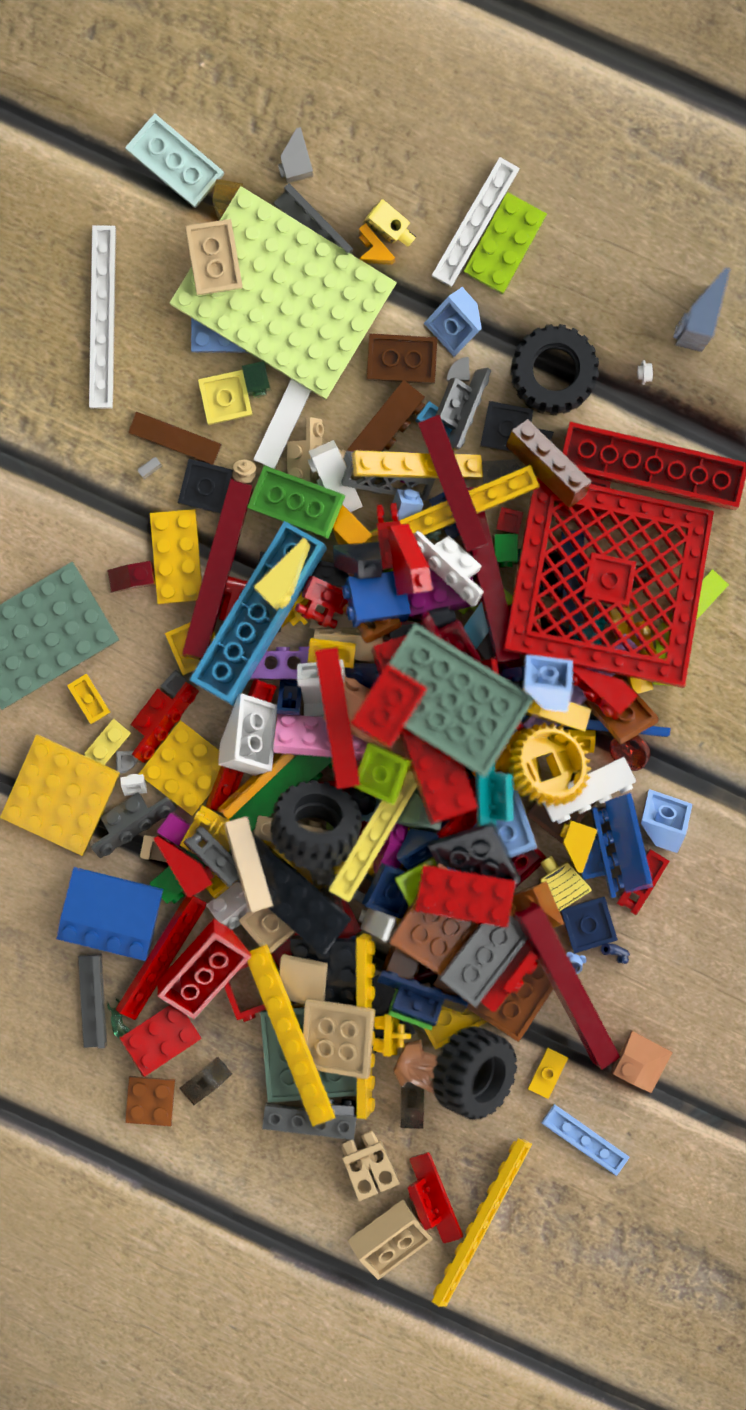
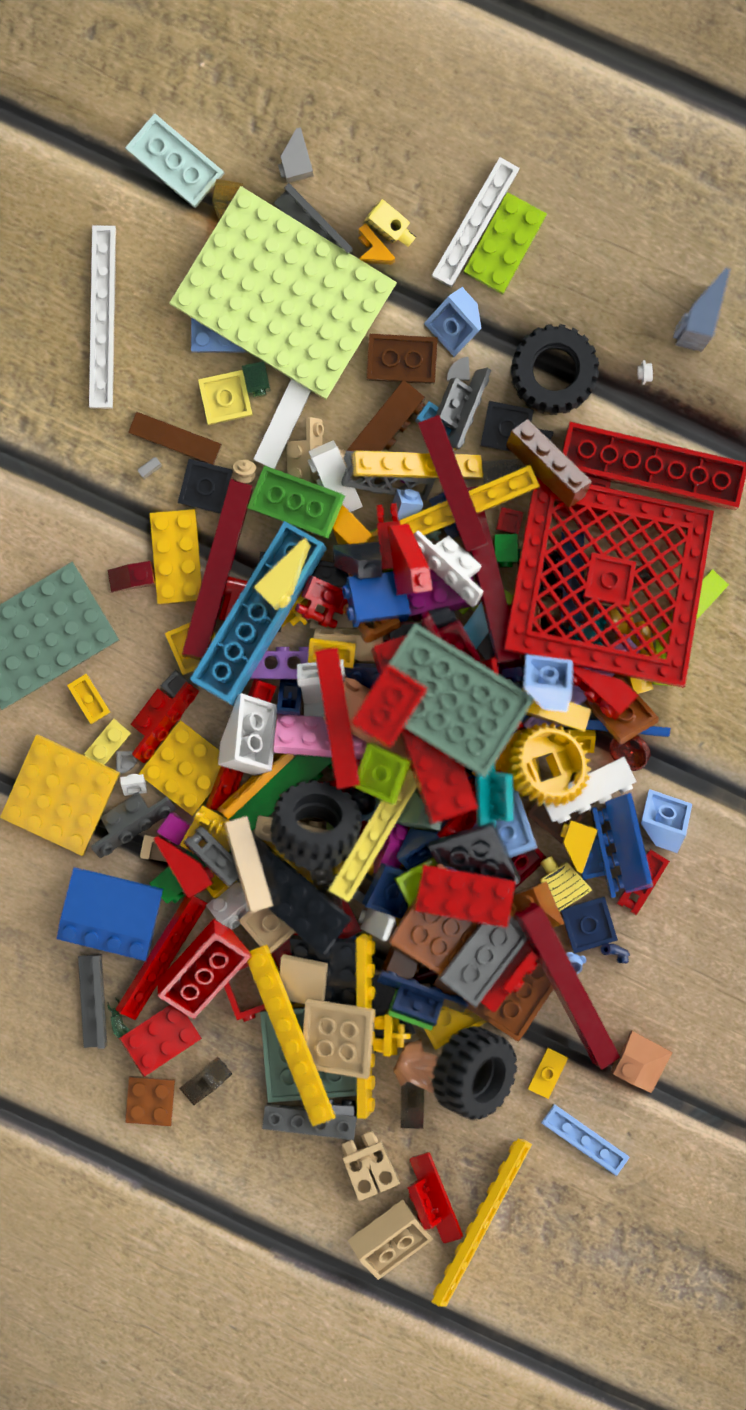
(213, 257): tan plate -> none

